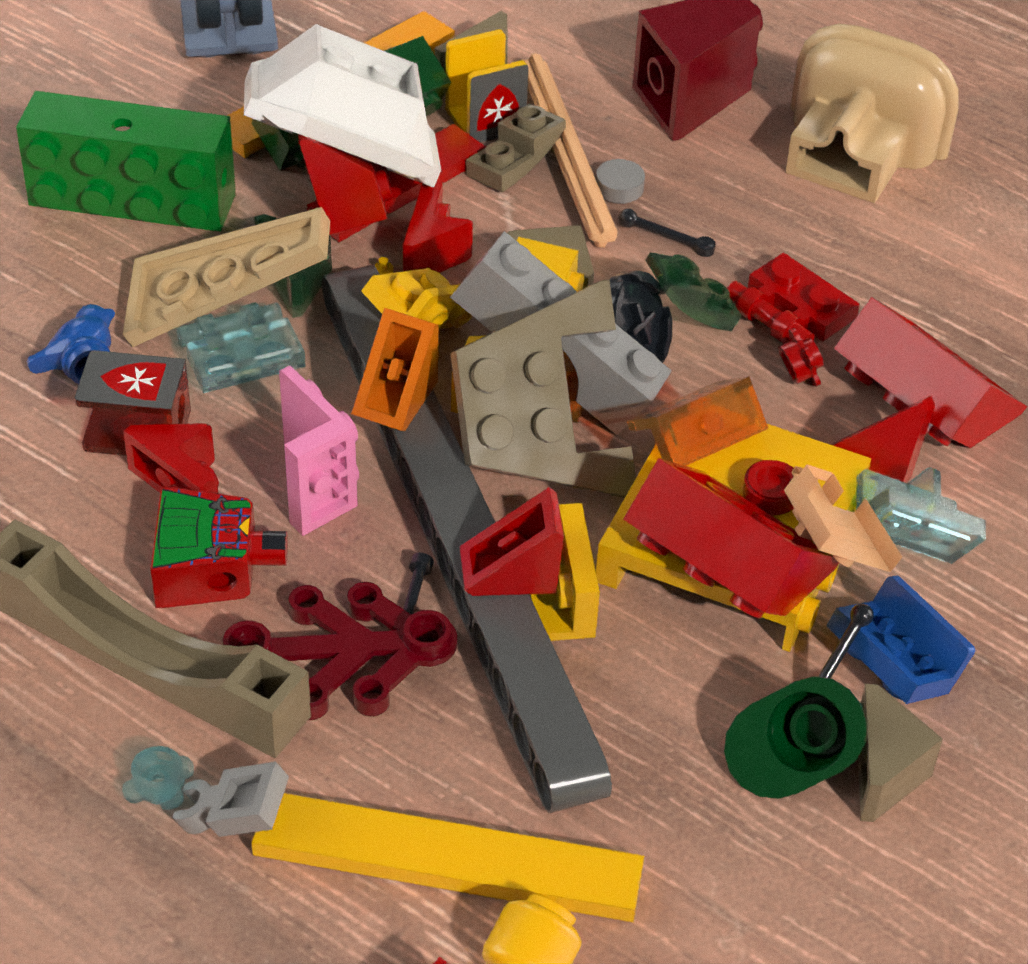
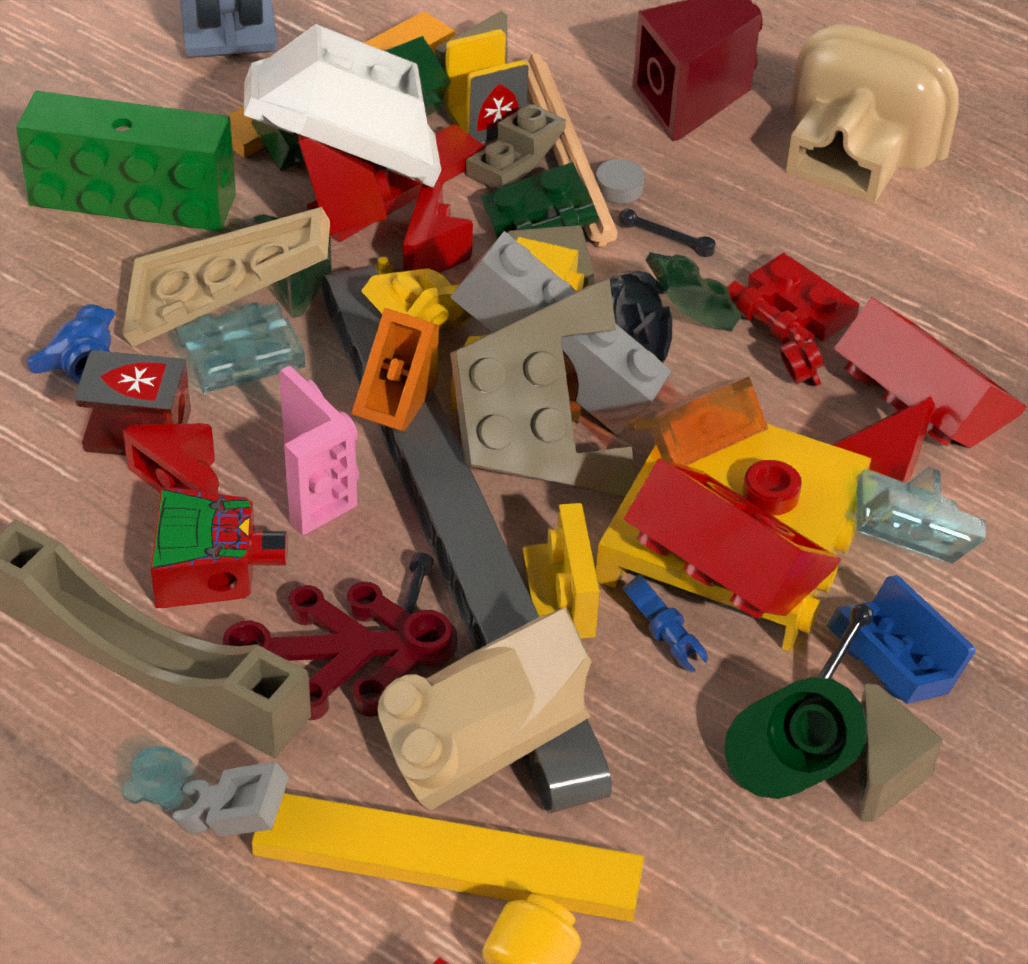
(486, 708): none -> tan slope
(517, 552): red slope -> none
(541, 201): none -> dark green plate
(665, 622): none -> blue piece
(834, 530): light nougat piece -> none

